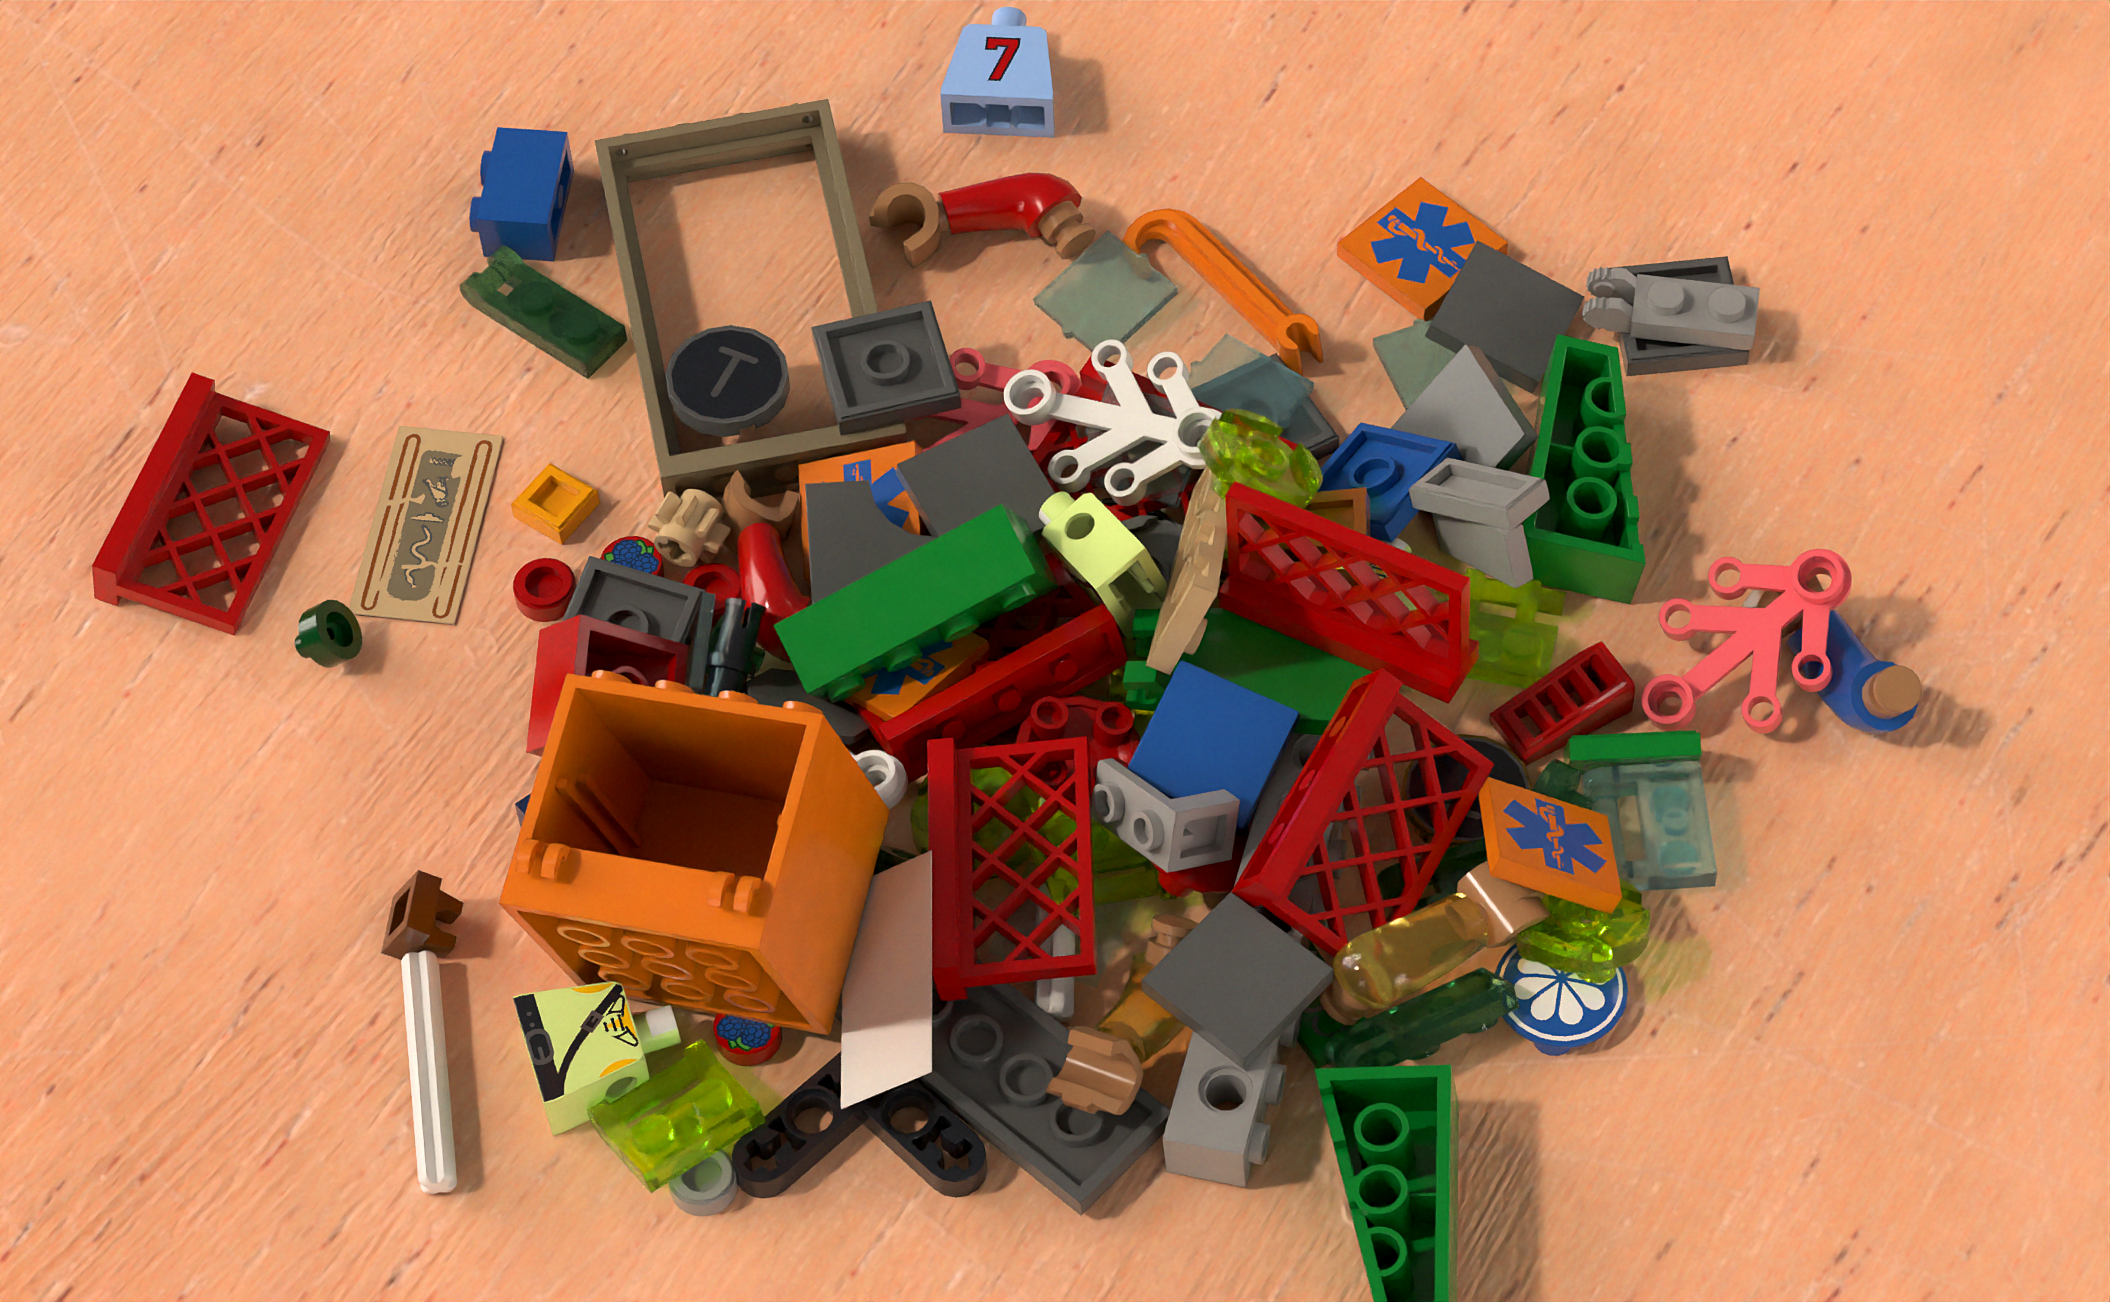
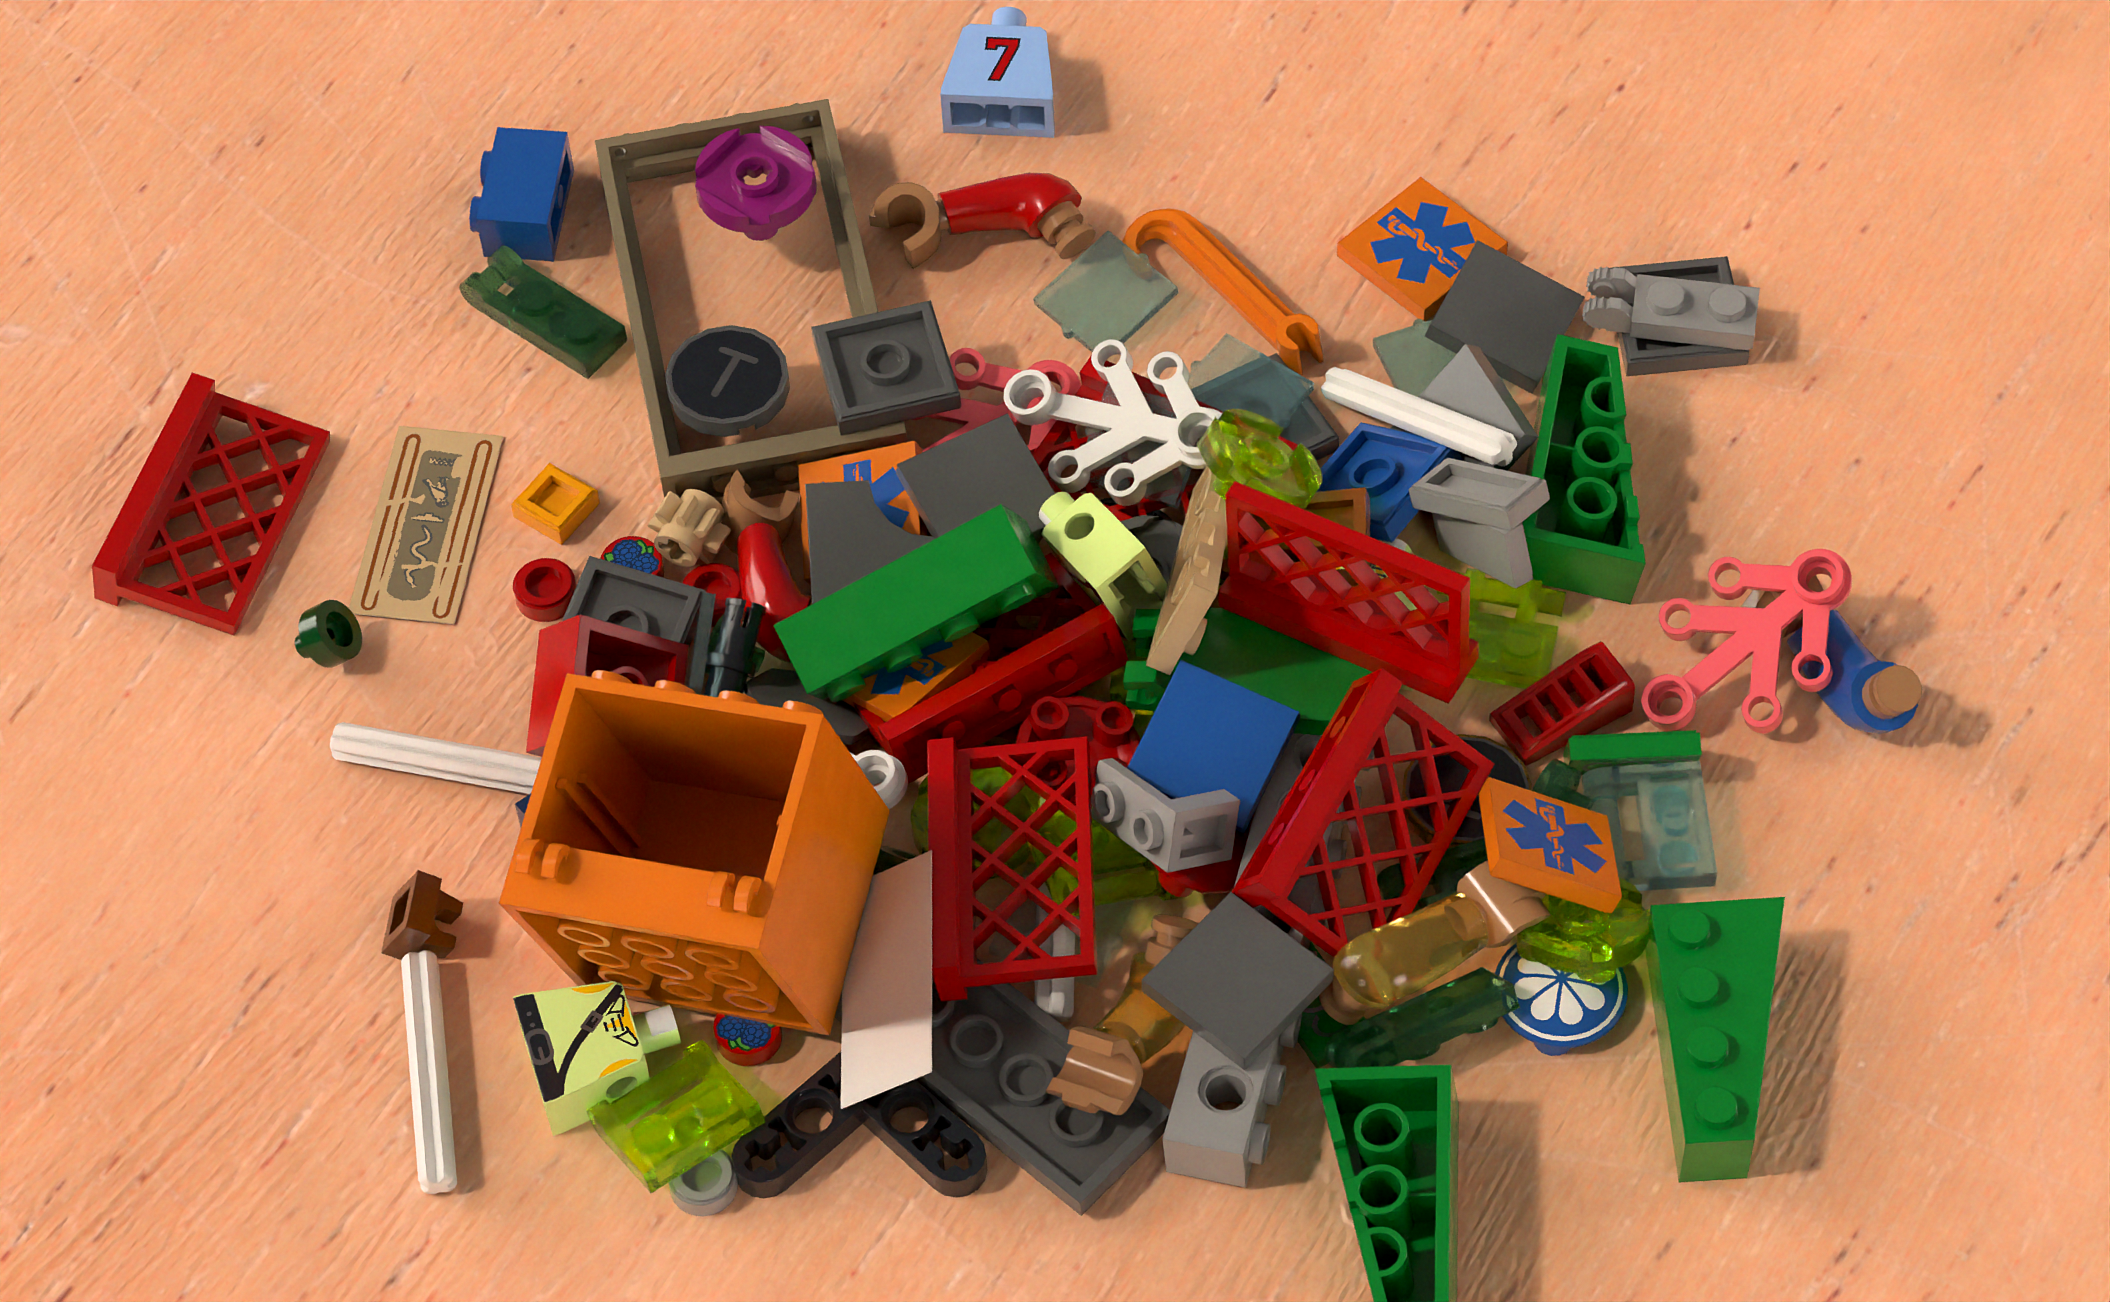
(434, 757): none -> white axle
(761, 207): none -> magenta plate
(1419, 416): none -> white axle
(1712, 1017): none -> green wedge

